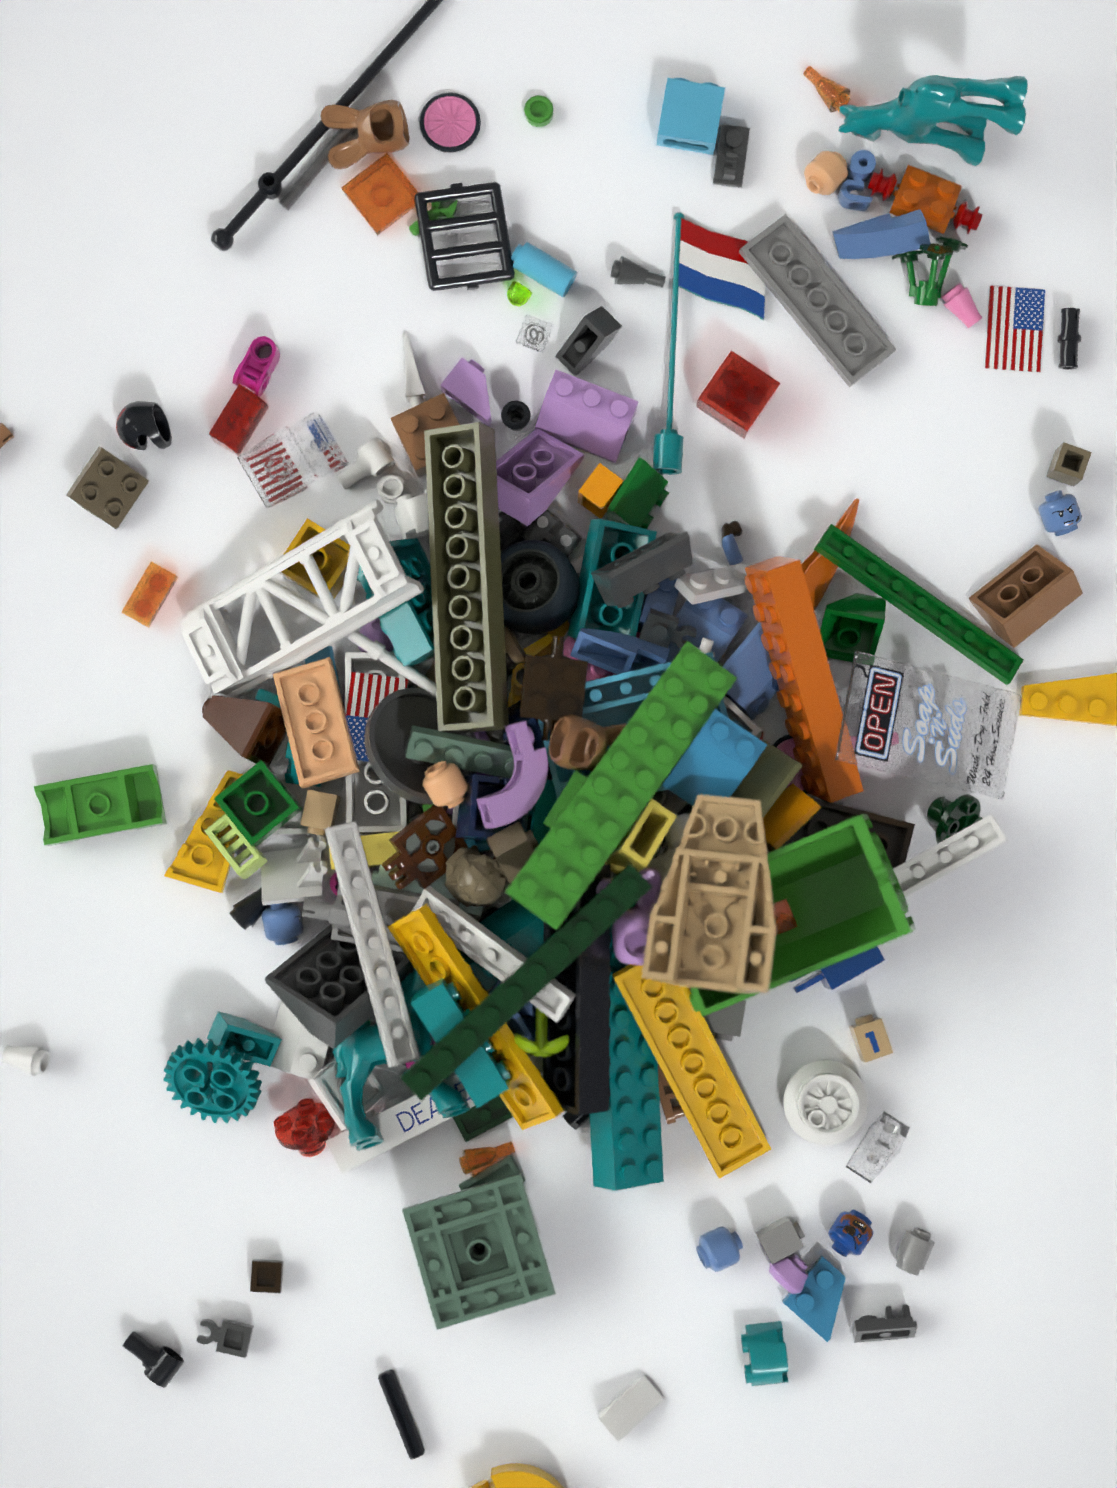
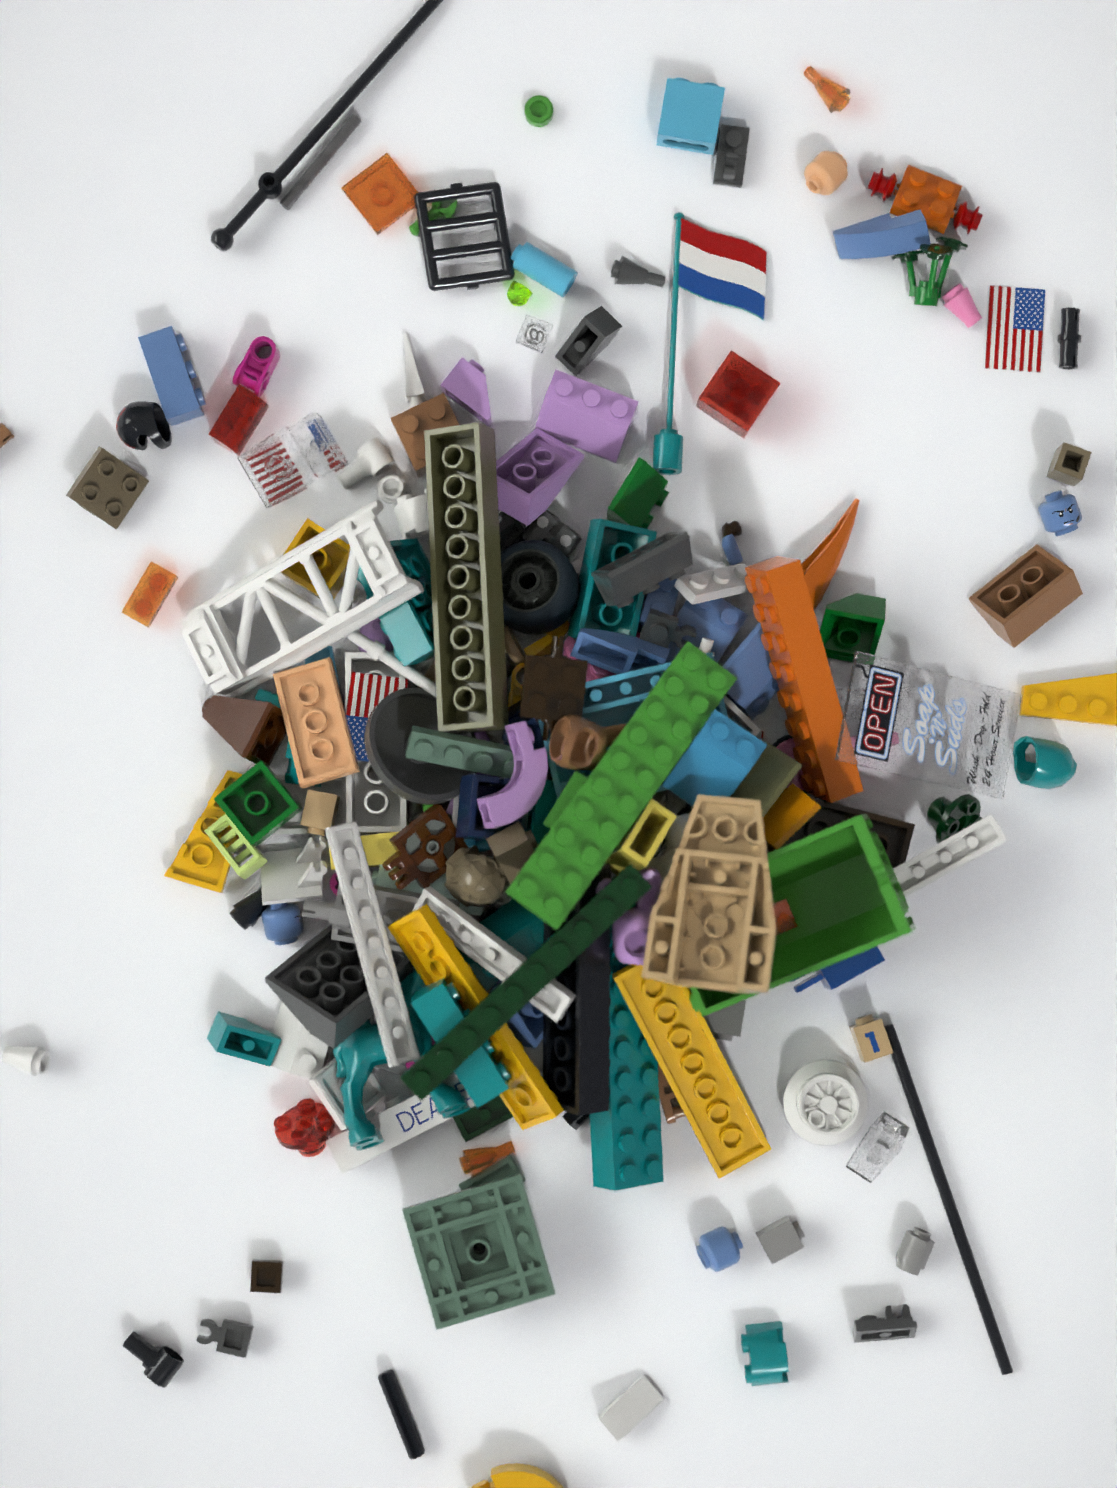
(101, 804): bright green piece -> none
(172, 375): none -> medium blue brick
(201, 1068): teal gear -> none
(379, 126): medium nougat piece -> none
(445, 784): light nougat head -> none
(450, 122): bright pink wheel -> none
(515, 409): black cone -> none
(541, 1045): lime plant -> none
(599, 490): light orange panel -> none
(790, 1273): lavender cone -> none
(817, 300): light grey plate -> none
(819, 1298): dark azure wing -> none
(850, 1233): blue head -> none
(859, 171): medium blue leg -> none
(918, 604): green tile -> none
(939, 100): teal animal -> none
(948, 1202): none -> black piece
(1052, 767): none -> teal piece

